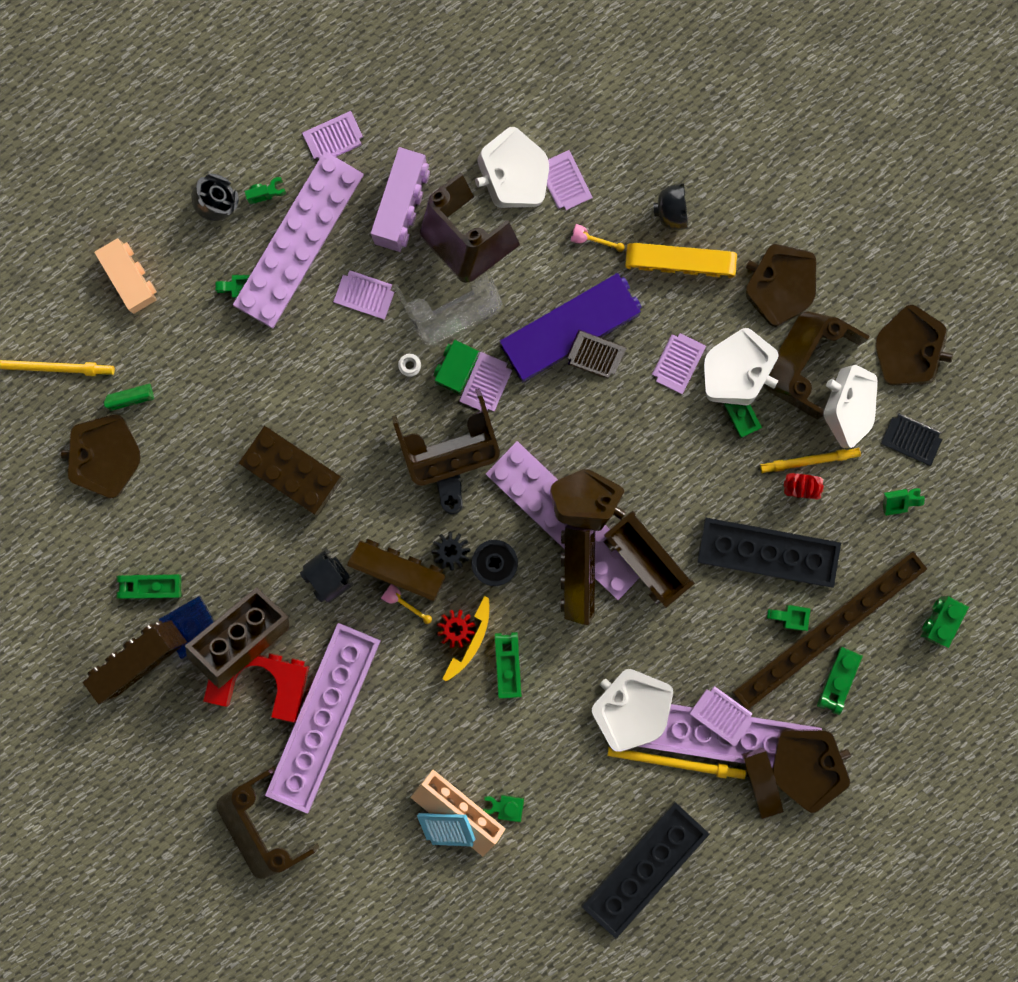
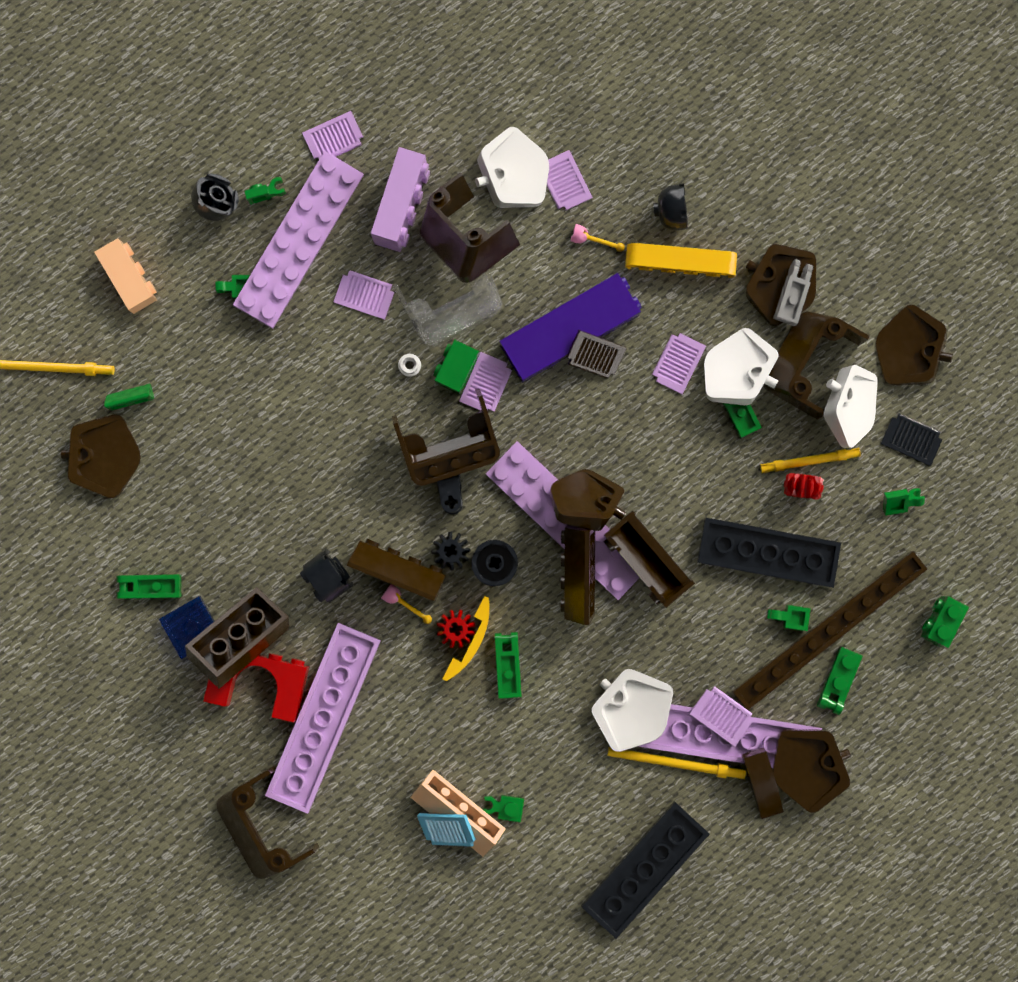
(134, 661): dark brown brick -> none
(291, 470): dark brown brick -> none
(793, 294): none -> light grey hinge

